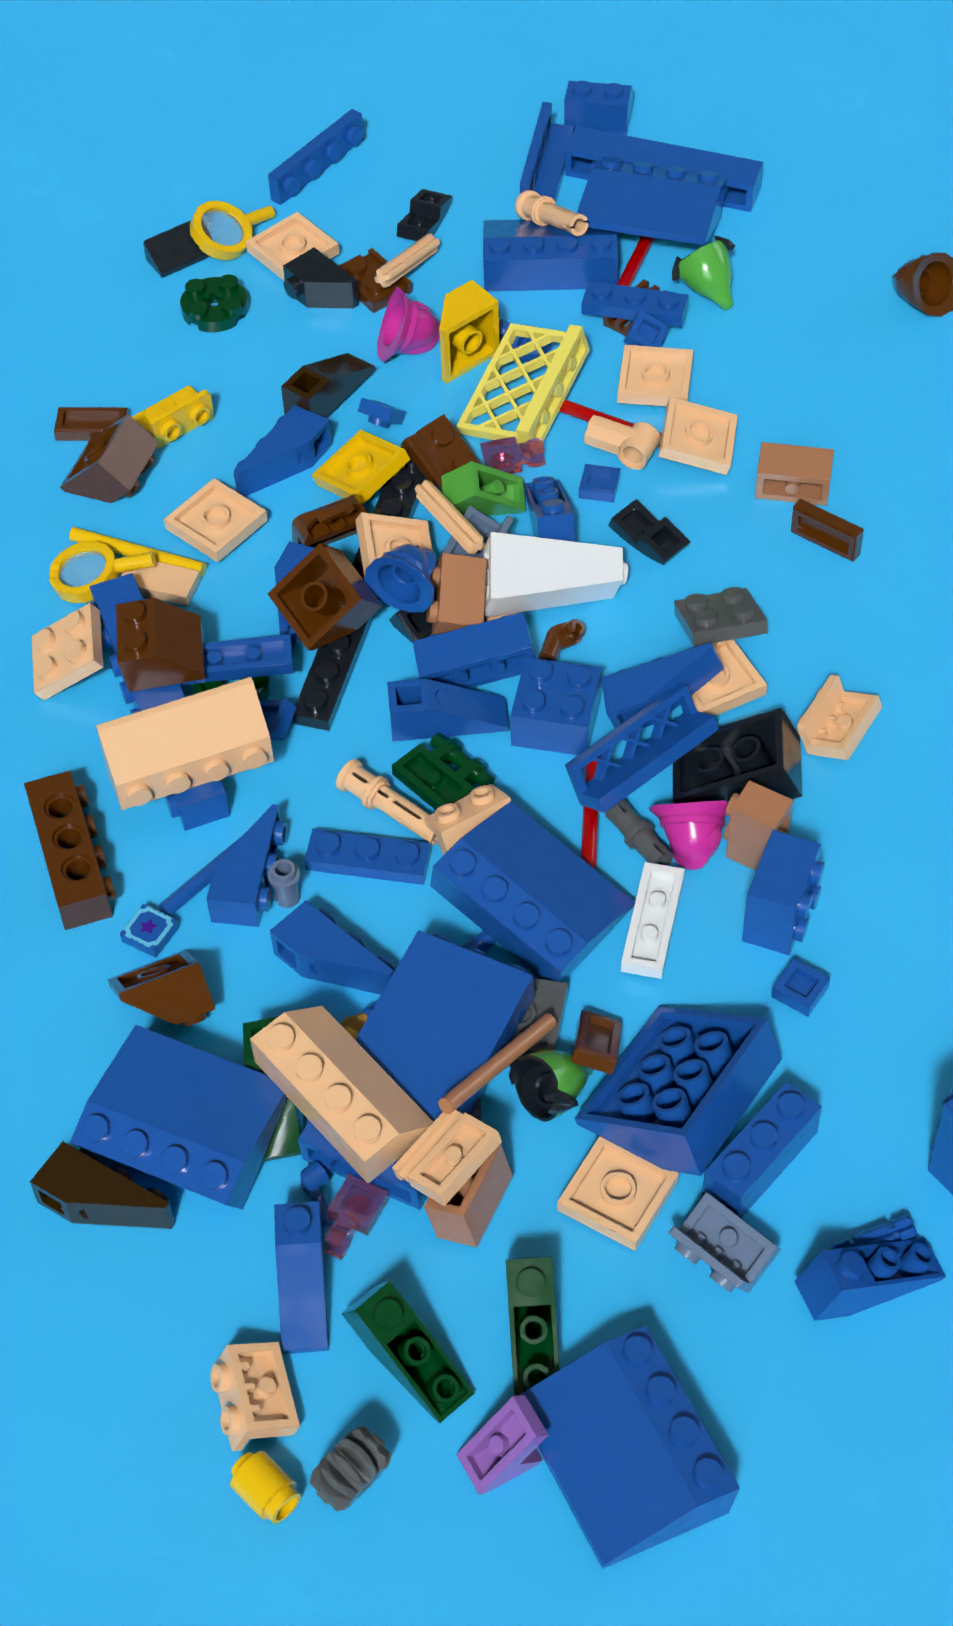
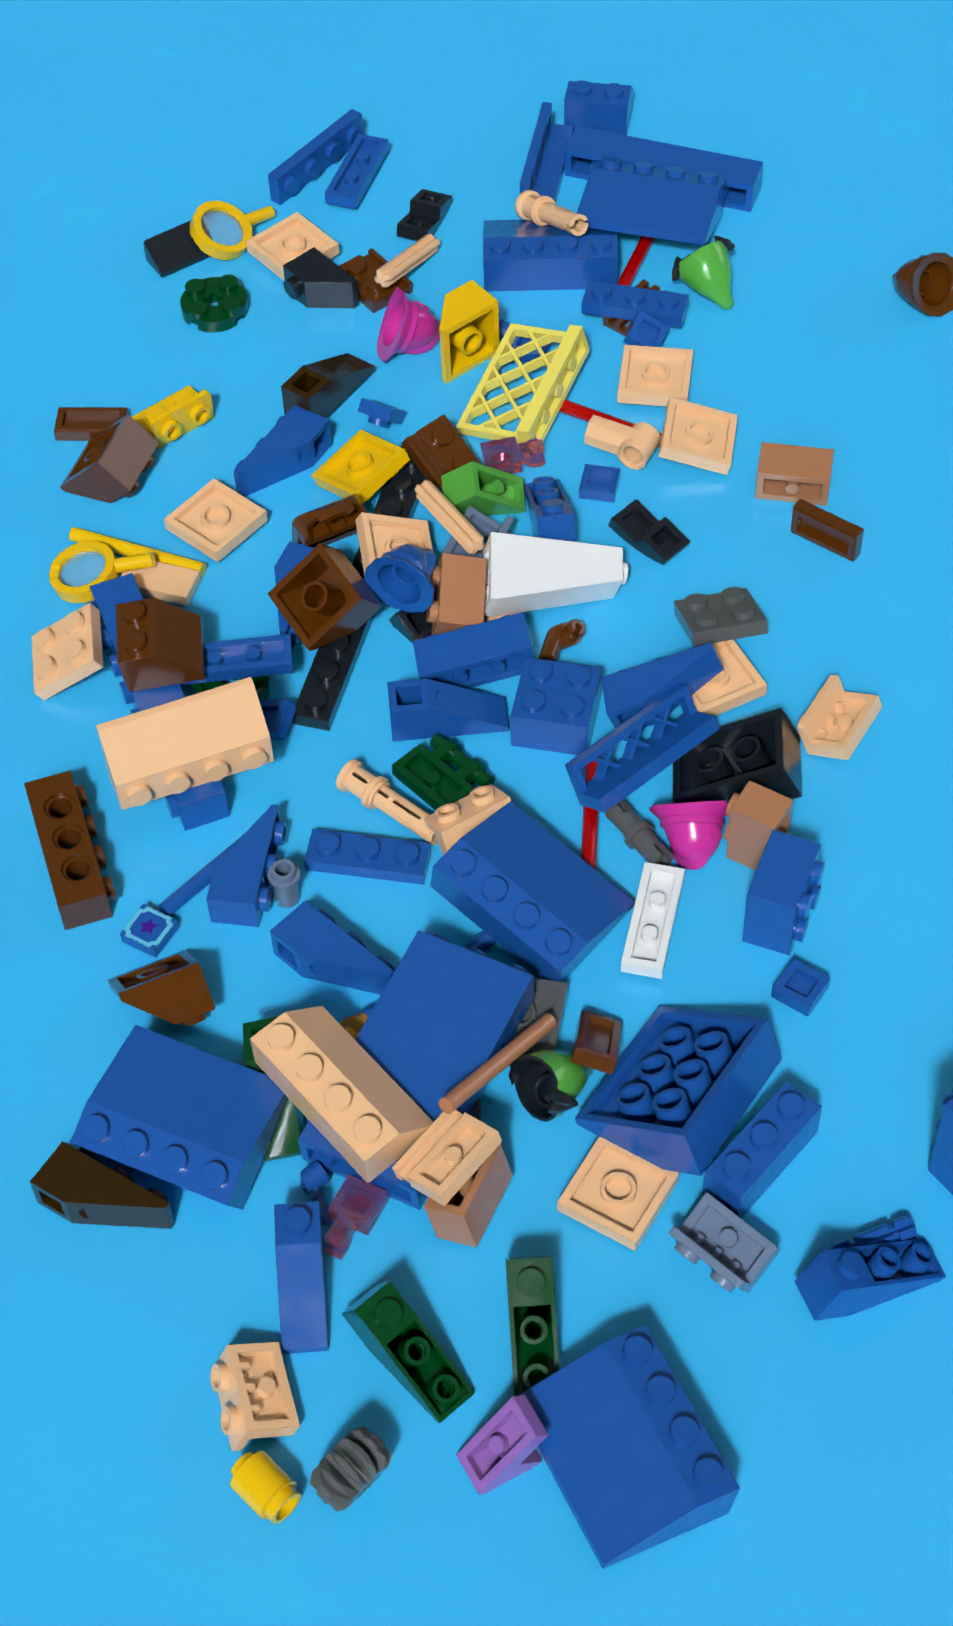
(356, 171): none -> blue plate

